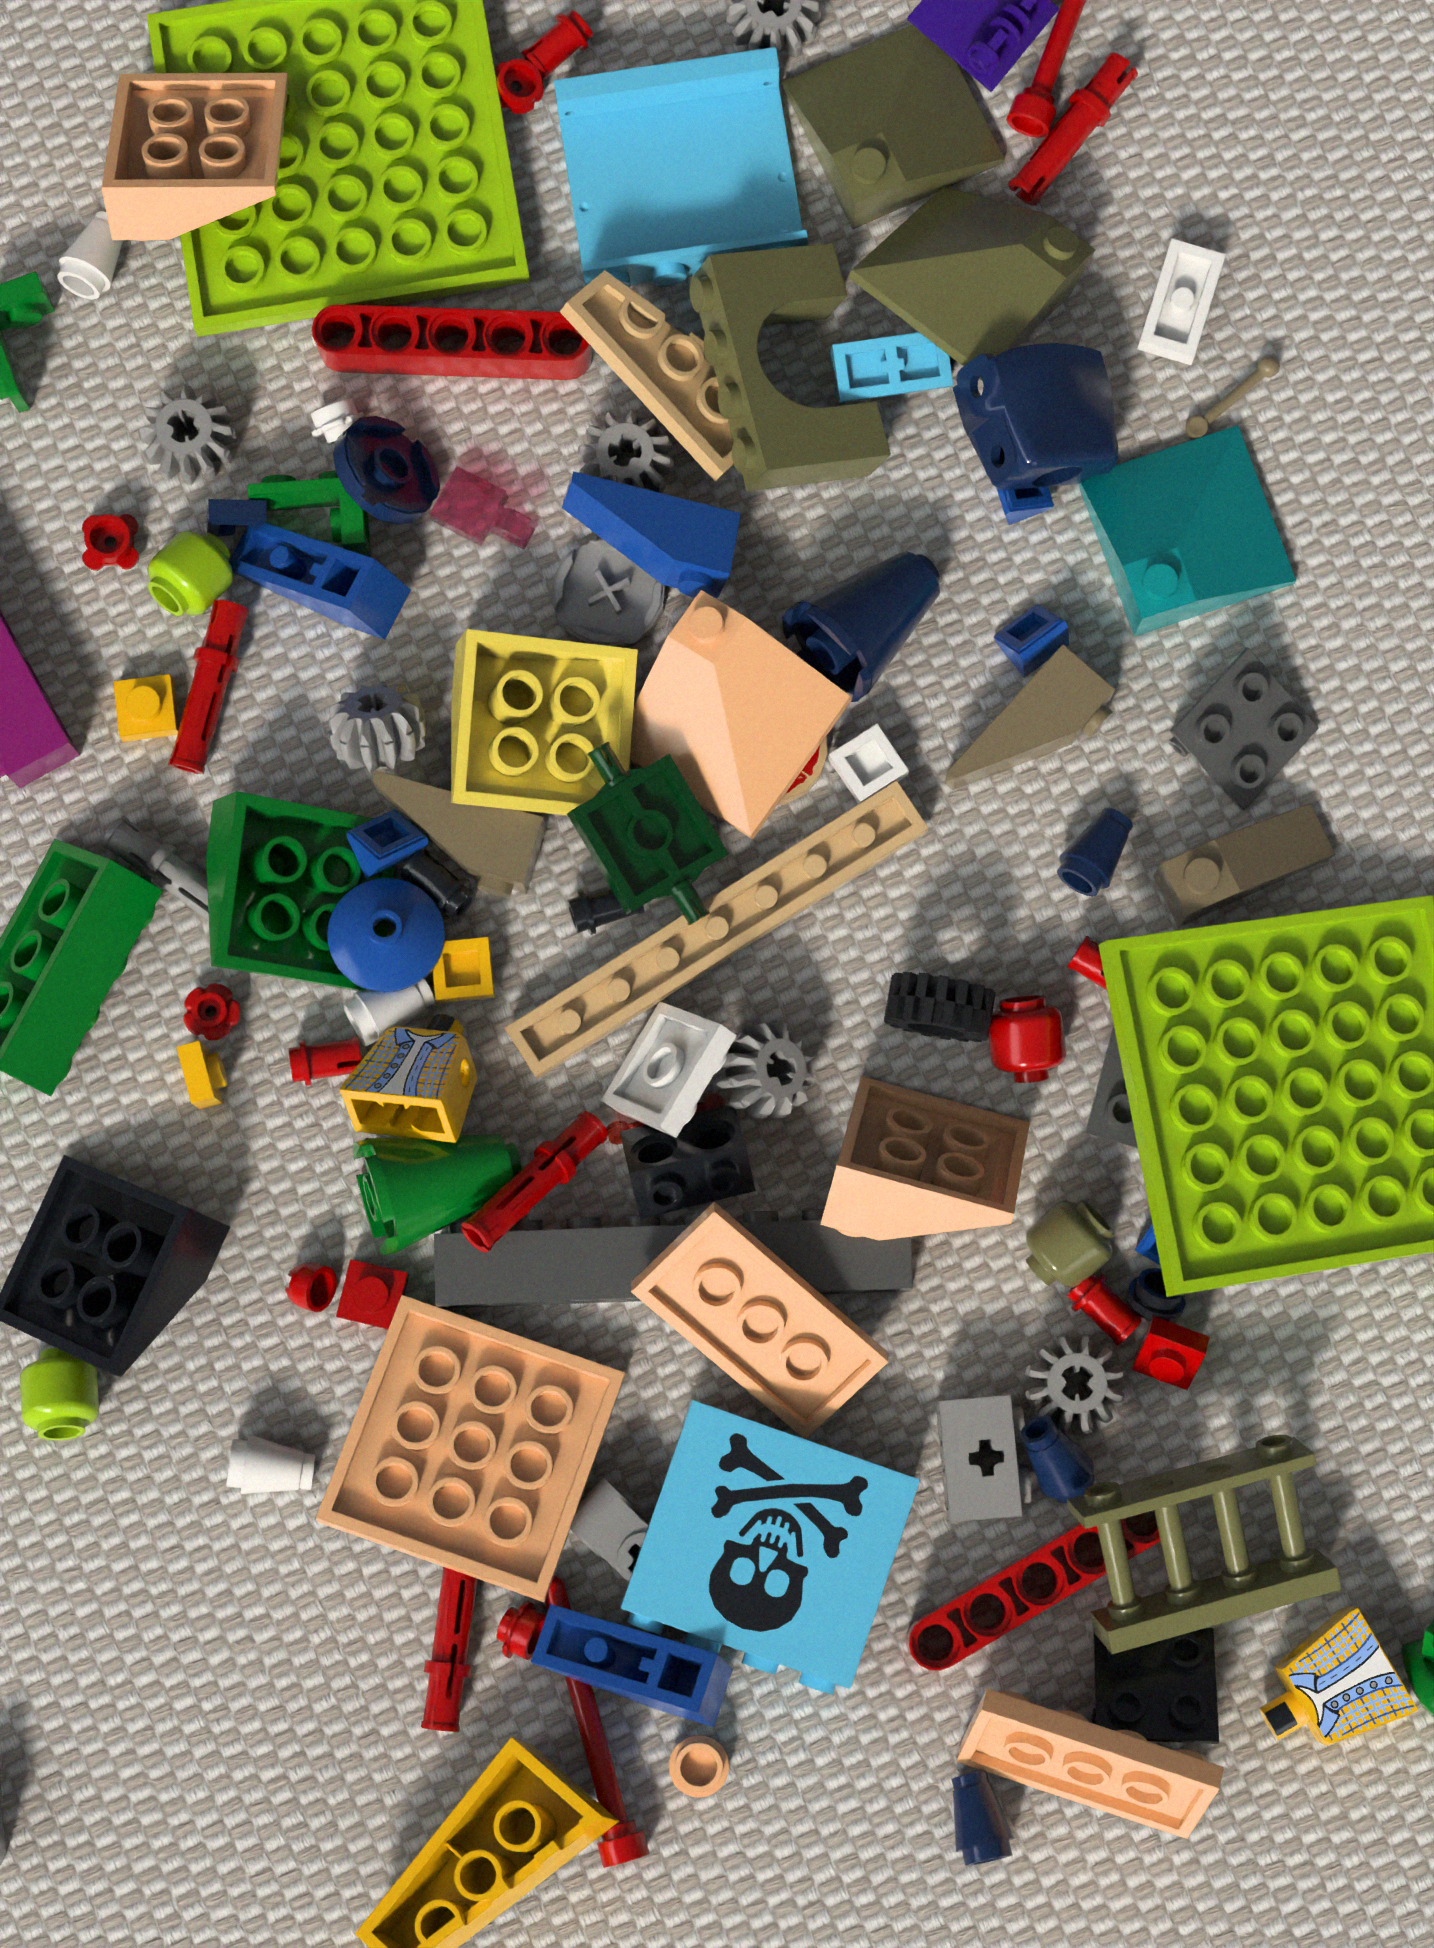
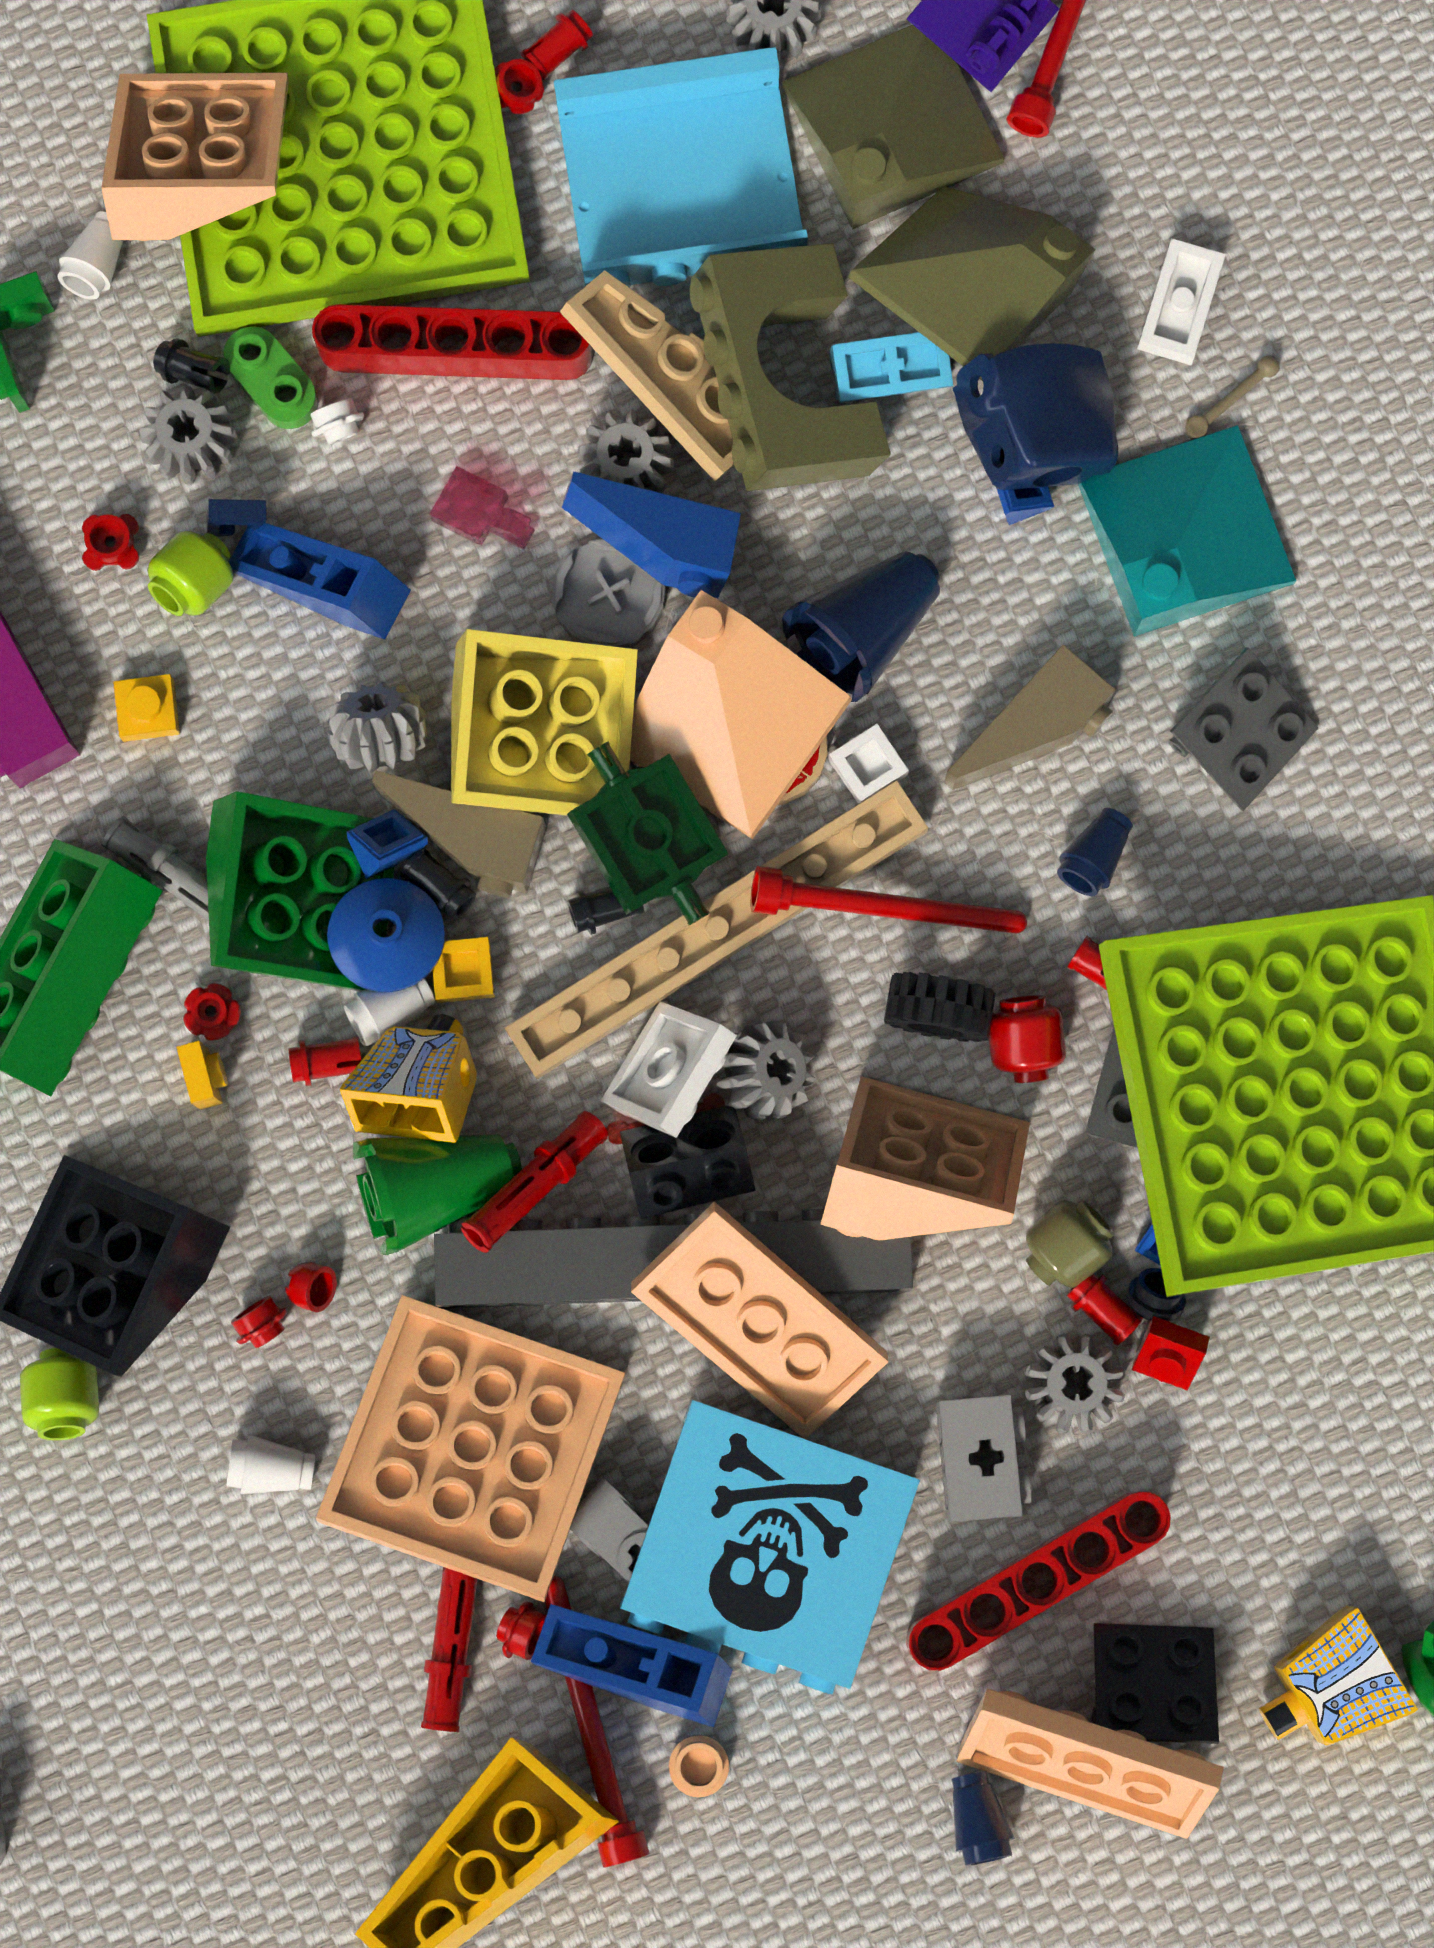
(179, 362): none -> black pin
(212, 674): red pin -> none
(259, 1322): none -> red plate
(270, 374): none -> bright green plate
(347, 523): green bracket -> none
(371, 1294): red plate -> none
(386, 470): dark blue tile -> none
(776, 892): none -> red piece
(1032, 638): blue slope -> none
(1057, 1460): dark blue cone -> none
(1087, 110): red pin -> none
(1241, 863): dark tan slope -> none
(1243, 1586): olive fence -> none

